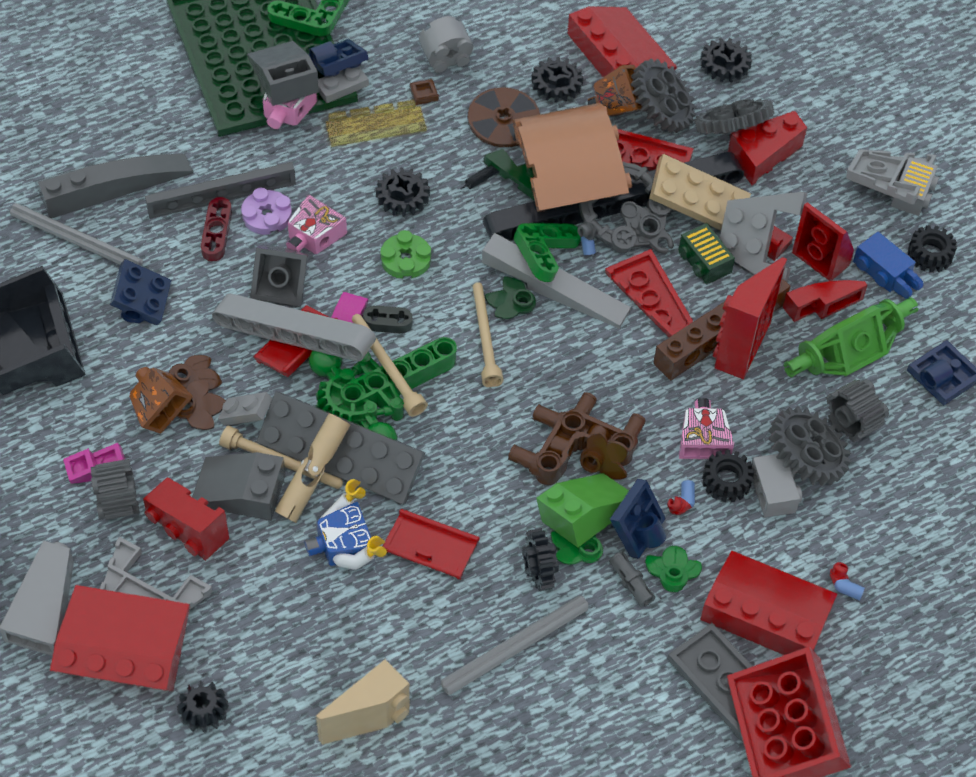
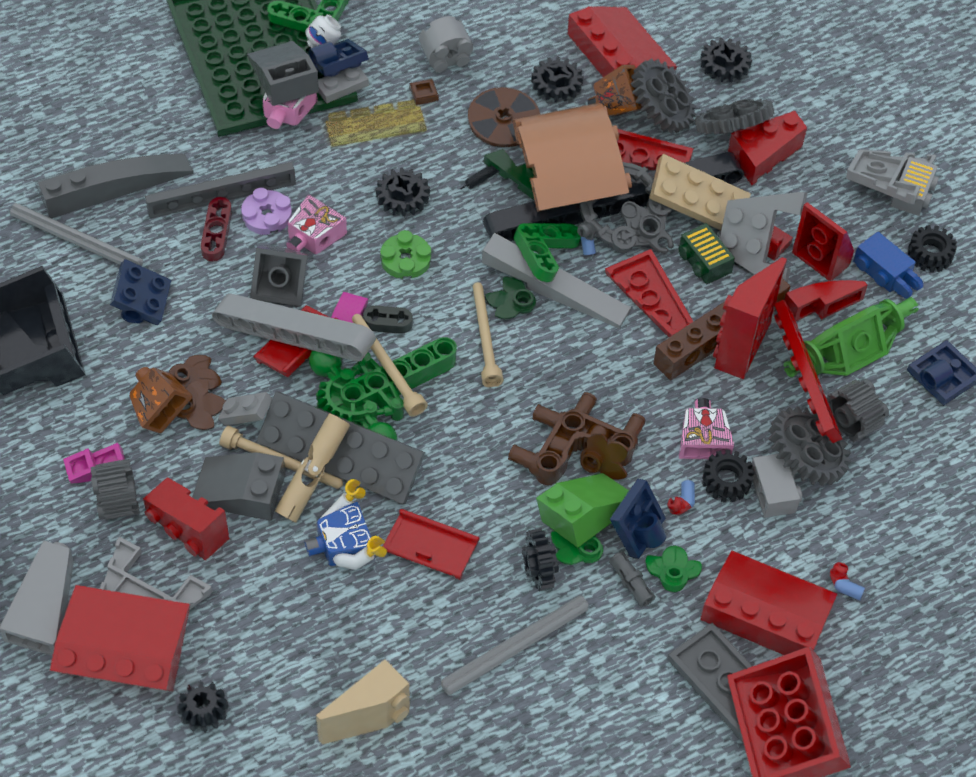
(323, 30): none -> white head
(809, 380): none -> red plate

